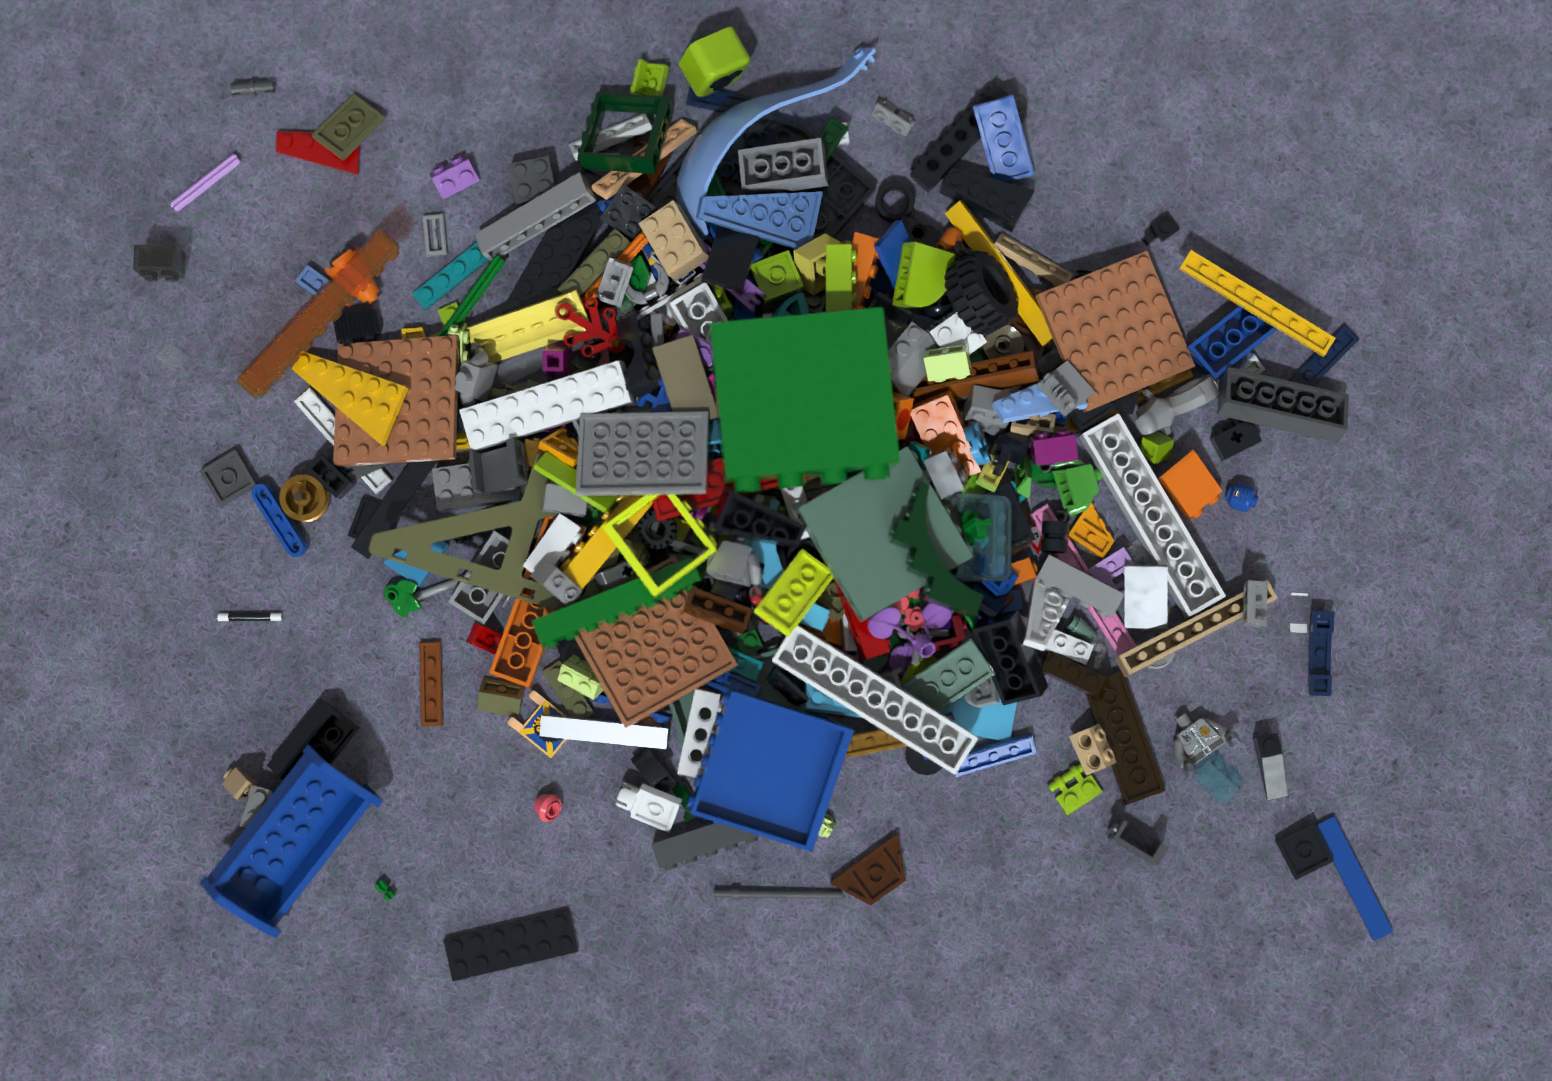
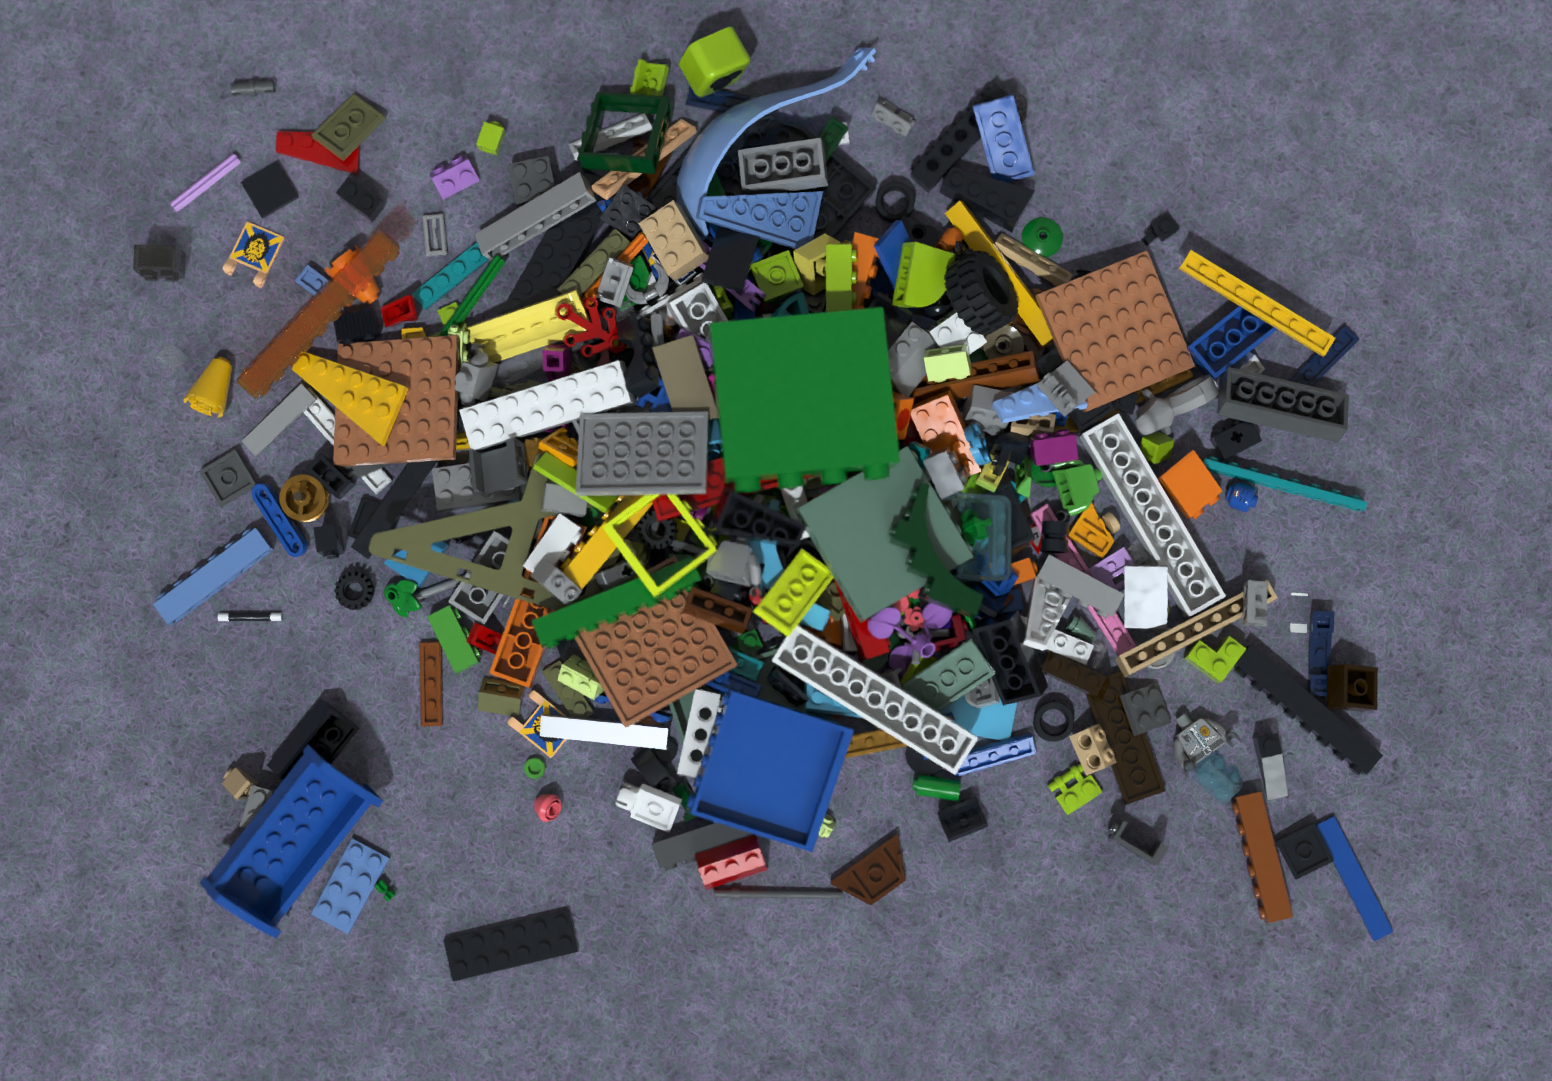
(211, 388): none -> yellow cone
(213, 576): none -> medium blue brick
(255, 249): none -> flag
(269, 190): none -> black tile
(279, 420): none -> light grey tile
(329, 541): none -> black brick
(345, 581): none -> black tyre
(350, 886): none -> medium blue plate
(360, 199): none -> black brick
(399, 311): none -> red slope
(453, 639): none -> bright green brick
(491, 137): none -> lime brick
(534, 768): none -> bright green tile
(667, 754): none -> black tile
(730, 862): none -> red slope
(937, 787): none -> green brick
(962, 819): none -> black bracket
(1044, 247): none -> green dish
(1053, 737): none -> black tyre
(1111, 522): none -> tan tile
(1145, 709): none -> dark grey plate
(1215, 663): none -> lime brick
(1262, 857): none -> dark orange brick
(1291, 486): none -> teal plate
(1307, 710): none -> black brick
(1352, 687): none -> dark brown brick

